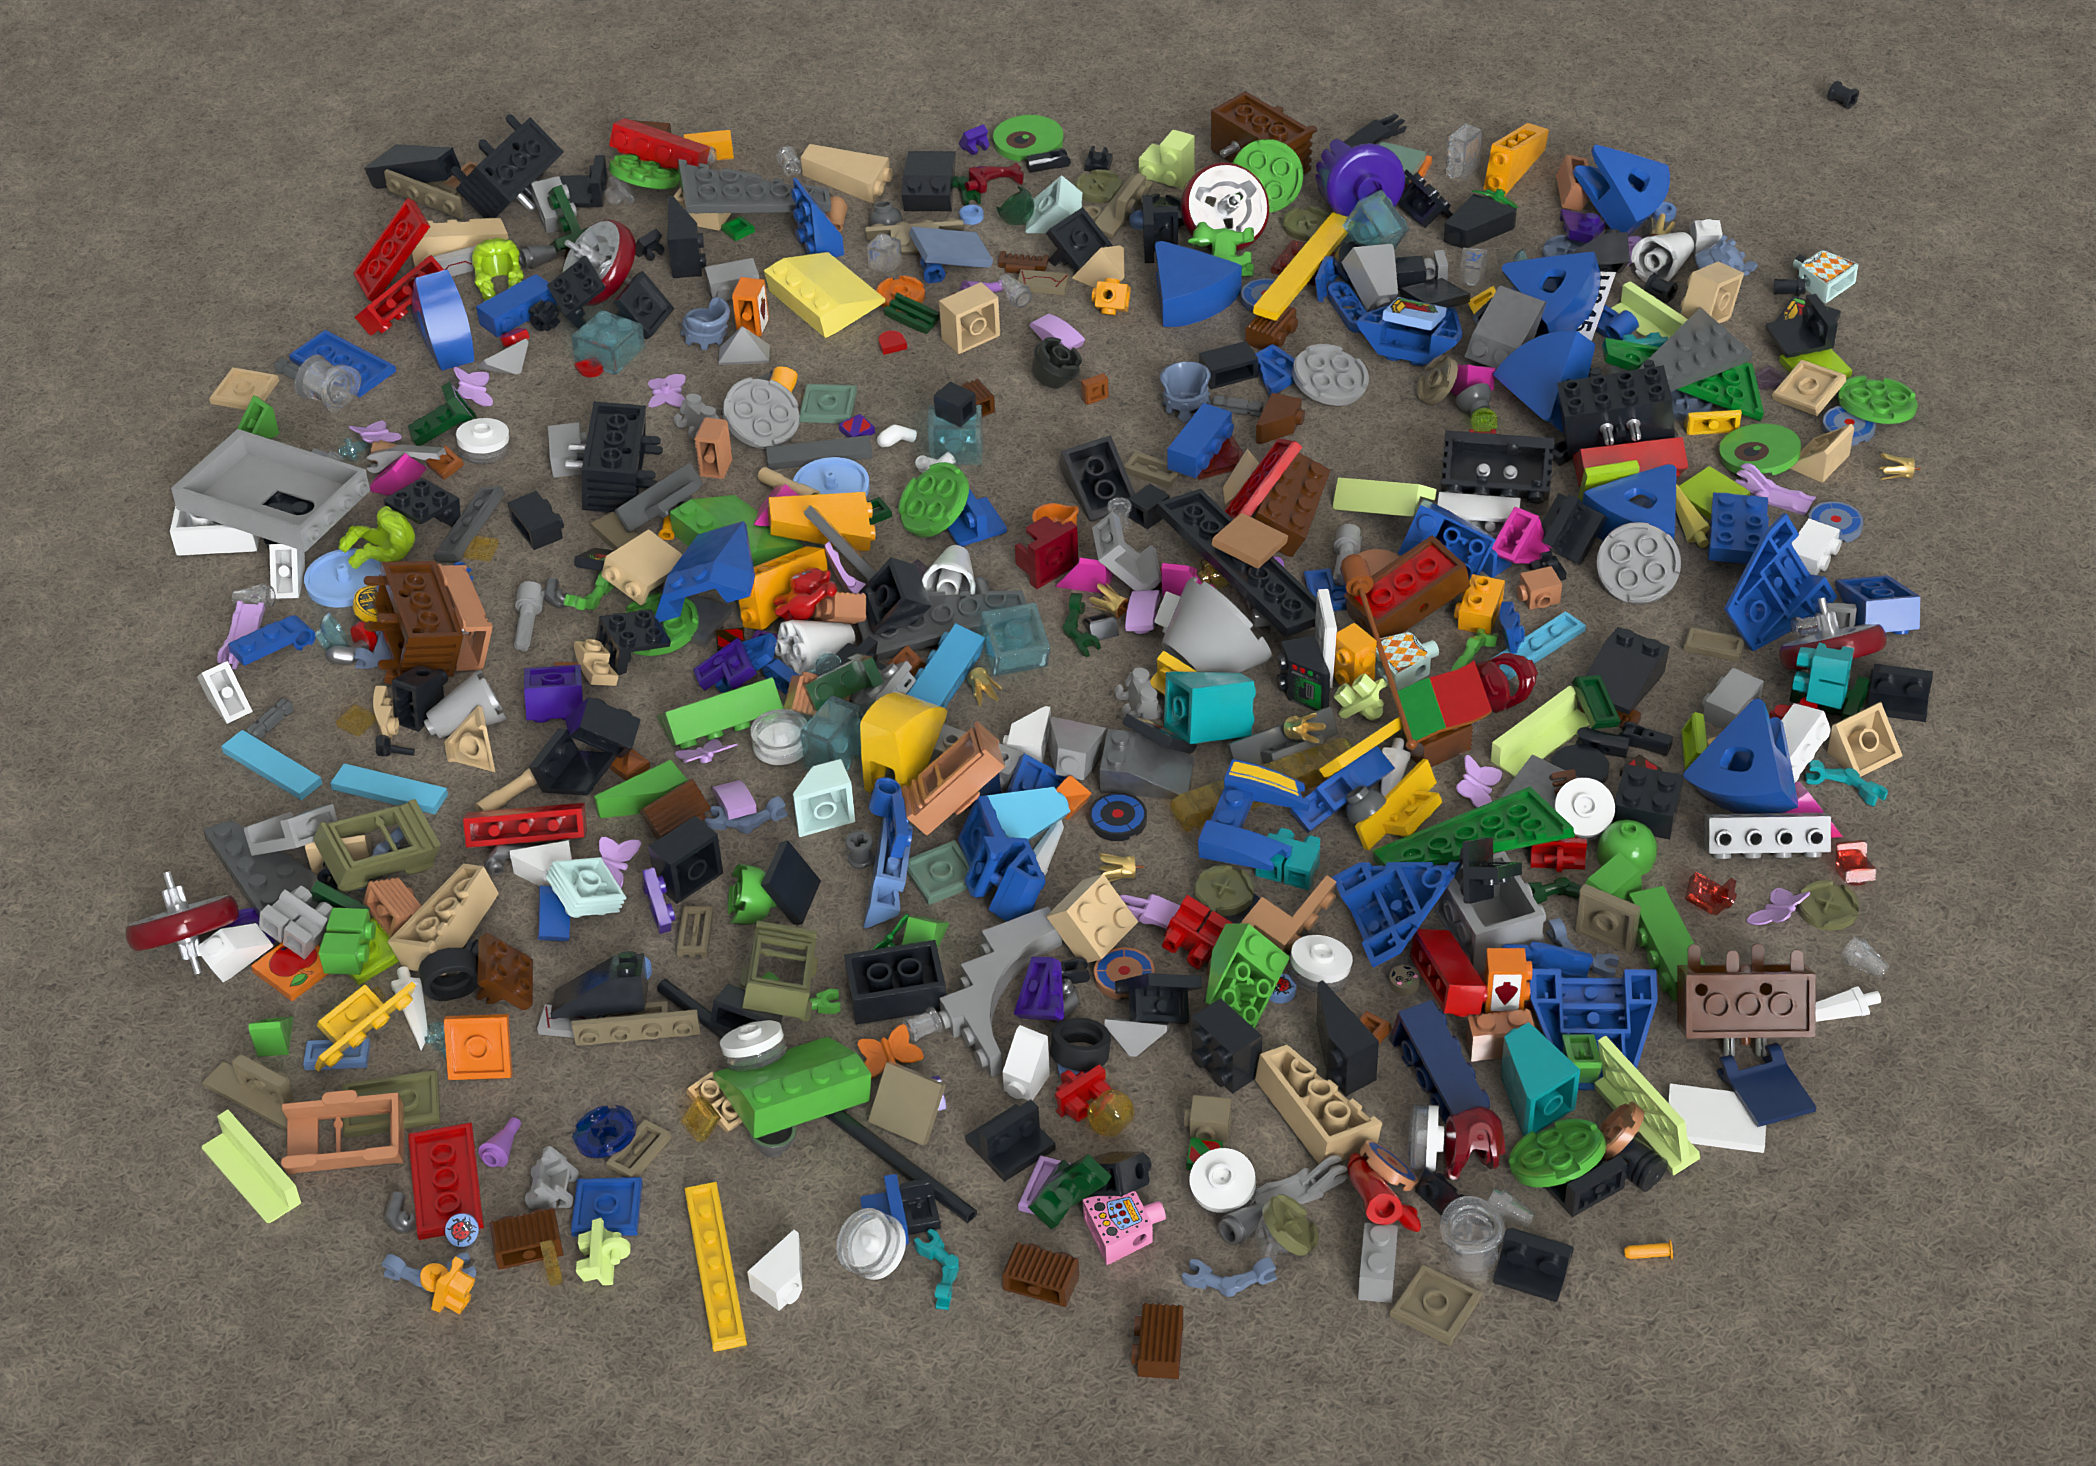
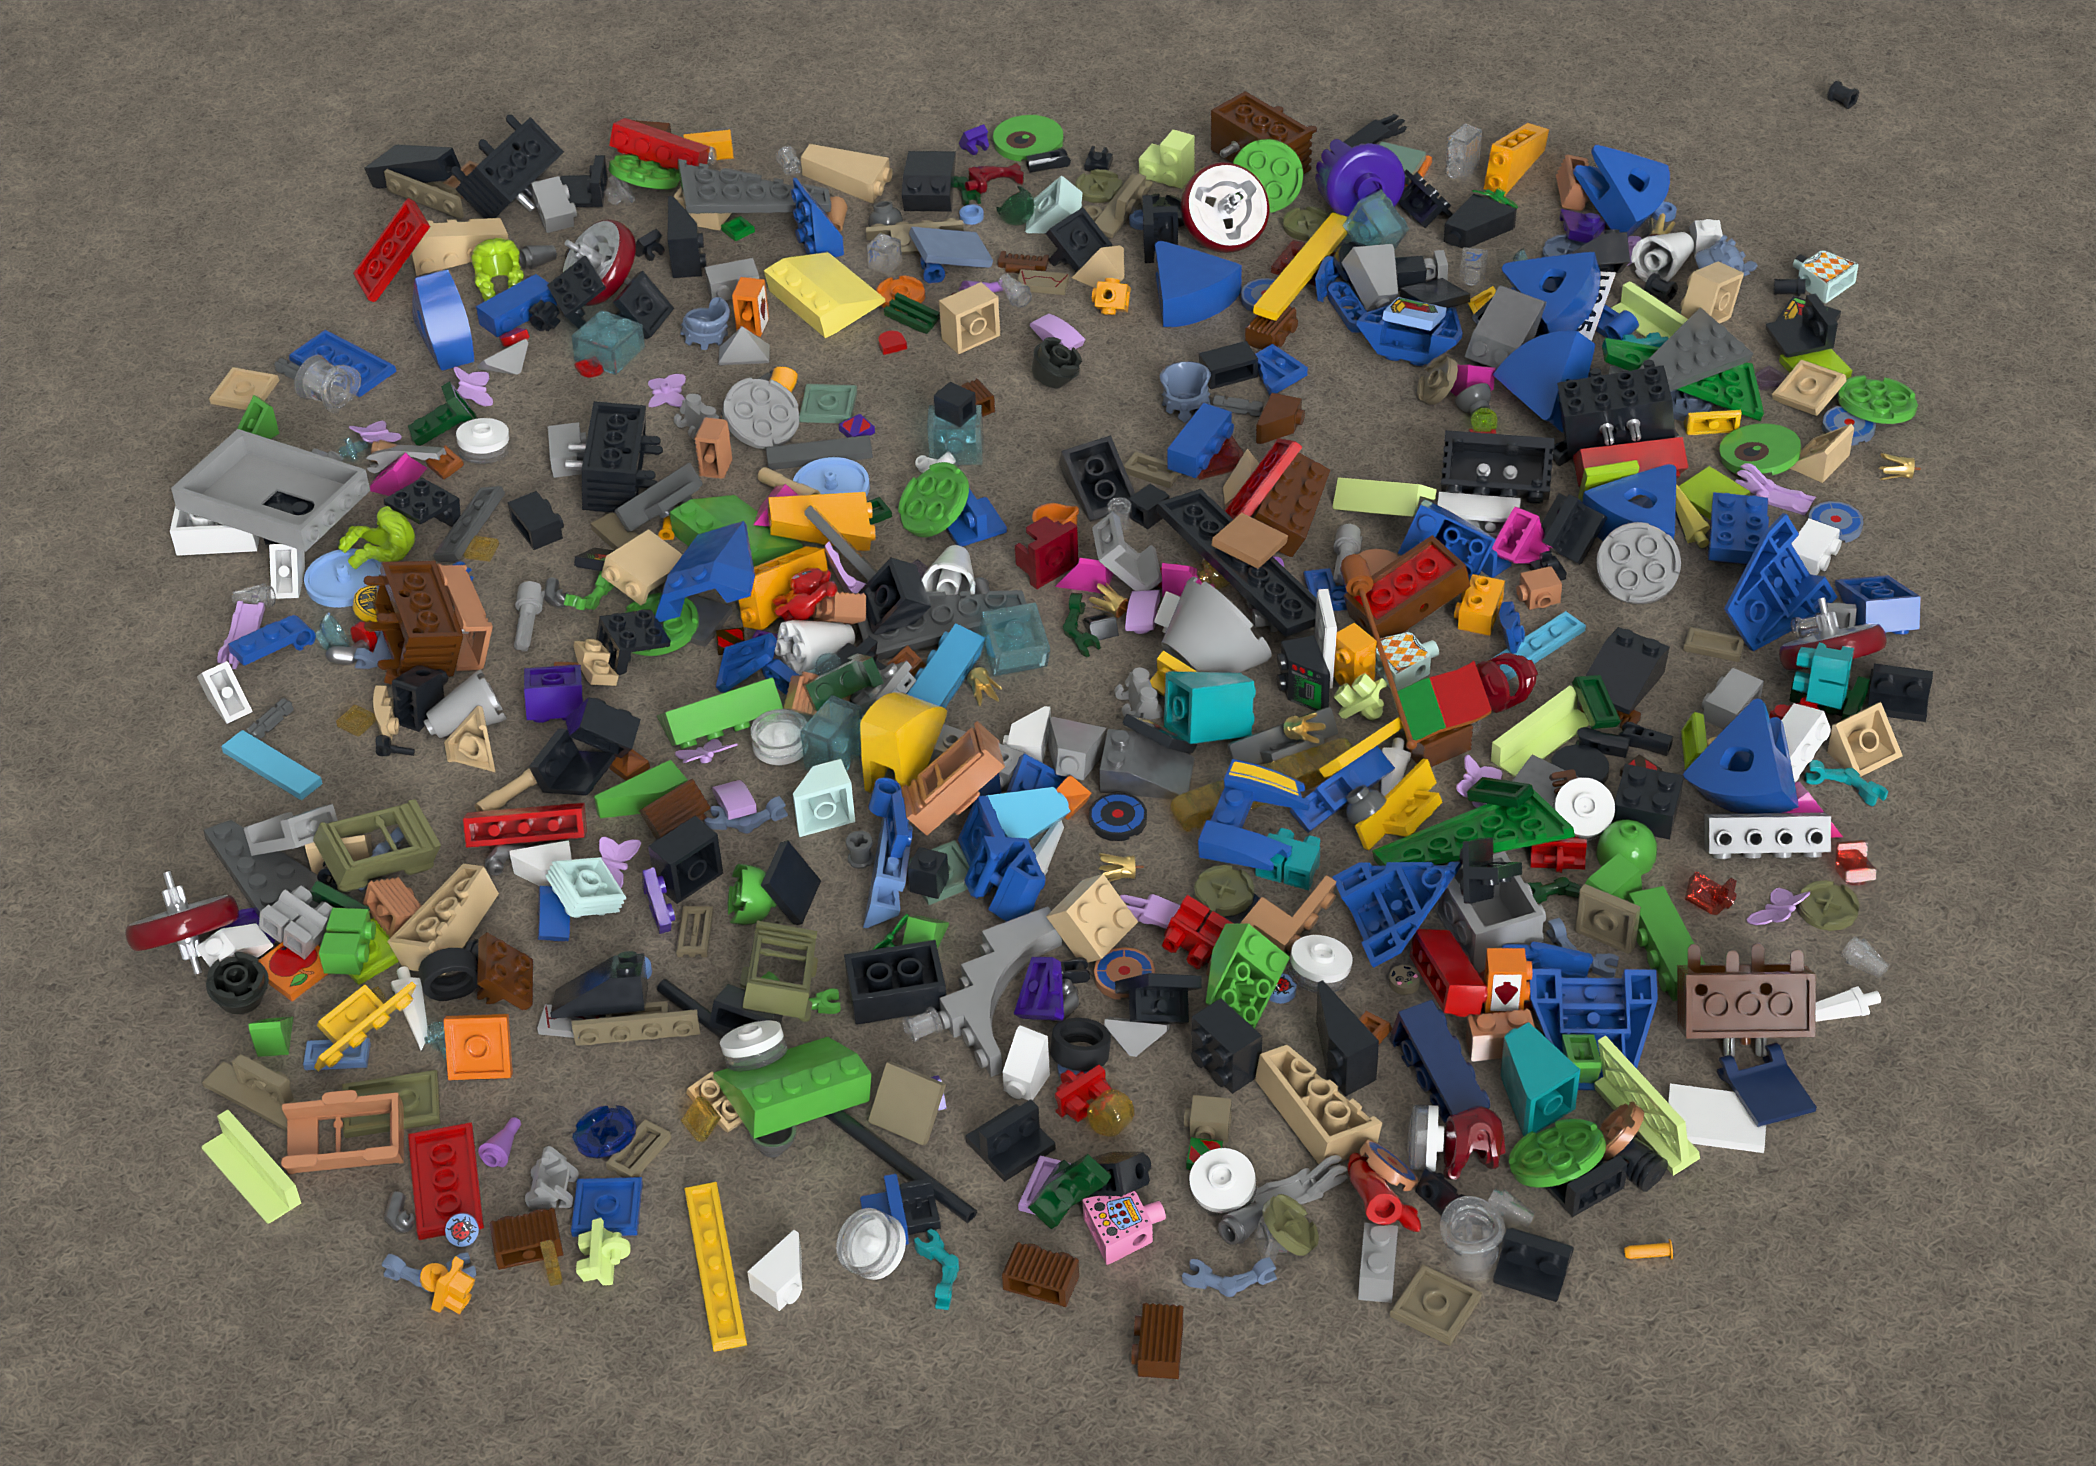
(237, 983): none -> pearl dark grey cone
(388, 788): medium azure tile -> none
(394, 300): red brick -> none
(456, 261): light grey tile -> none
(566, 218): dark green bracket -> none
(729, 662): dark purple tile -> none
(888, 1050): orange piece -> none
(894, 434): white arm -> none
(928, 873): none -> black brick
(1094, 389): dark orange tile -> none
(1224, 244): bright green animal -> none
(1330, 375): light grey tile -> none
(1473, 646): bright green piece -> none
(1500, 792): none -> dark green tile

